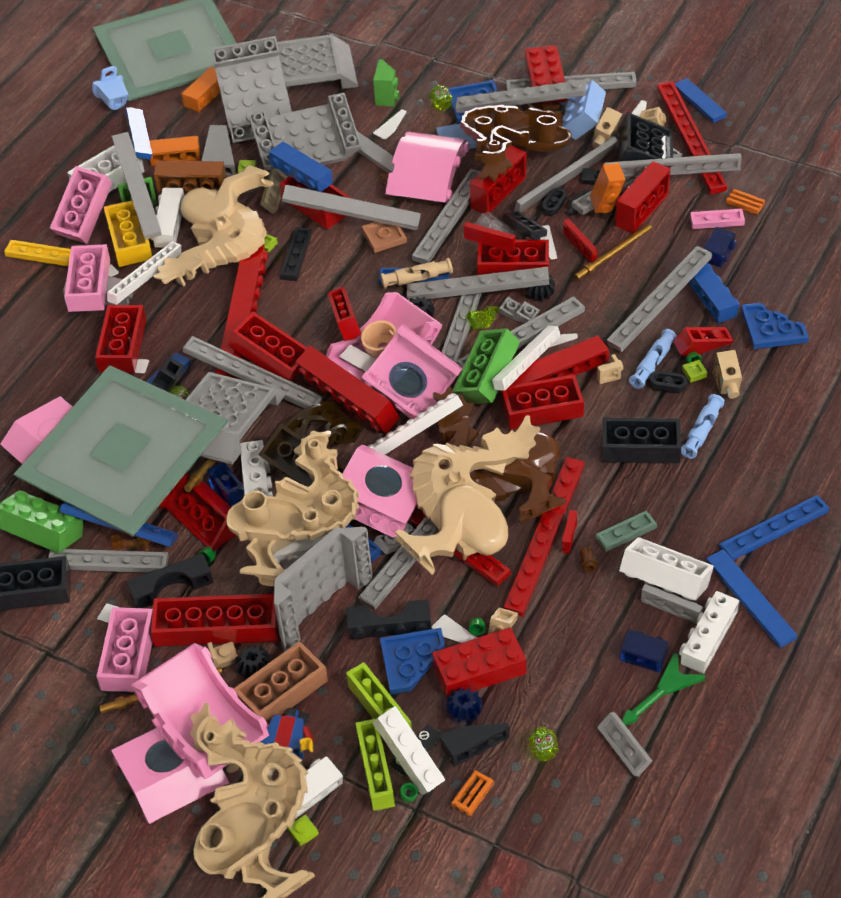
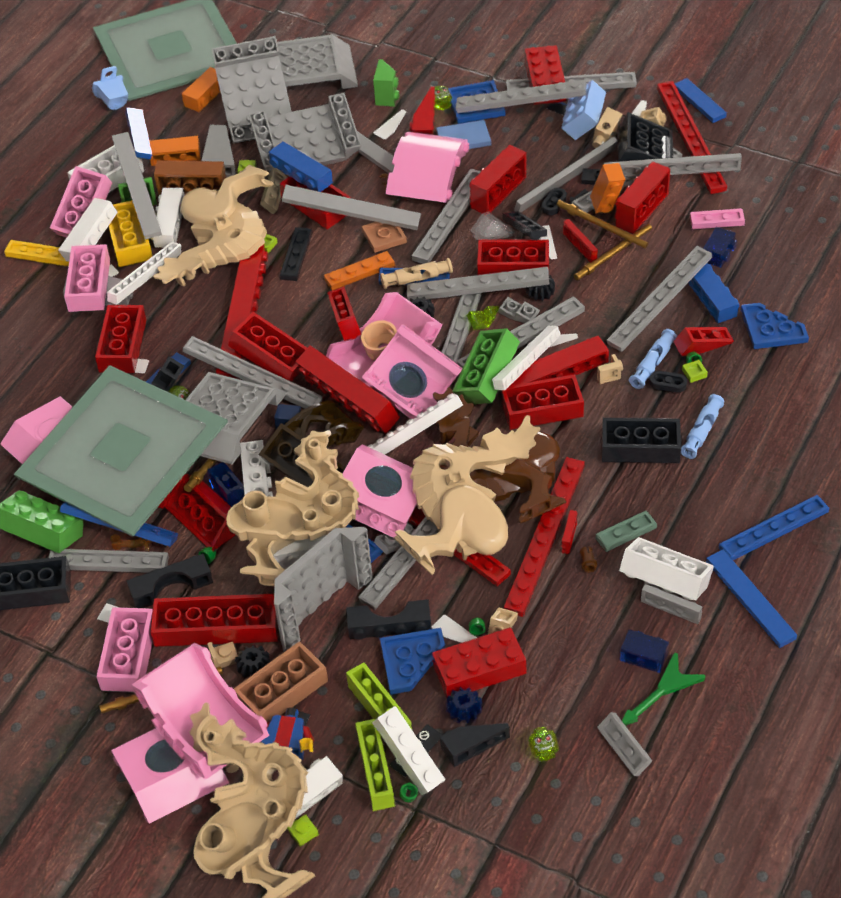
(90, 226): none -> white brick
(285, 413): none -> dark blue brick
(358, 270): none -> orange plate
(358, 358): white sticker -> none
(424, 116): none -> red slope
(463, 806): orange tile -> none
(489, 236): red tile -> none
(503, 126): reddish brown animal -> none
(574, 210): none -> pearl gold bar
(709, 632): white brick -> none
(727, 373): tan torso -> none
(745, 201): orange tile -> none

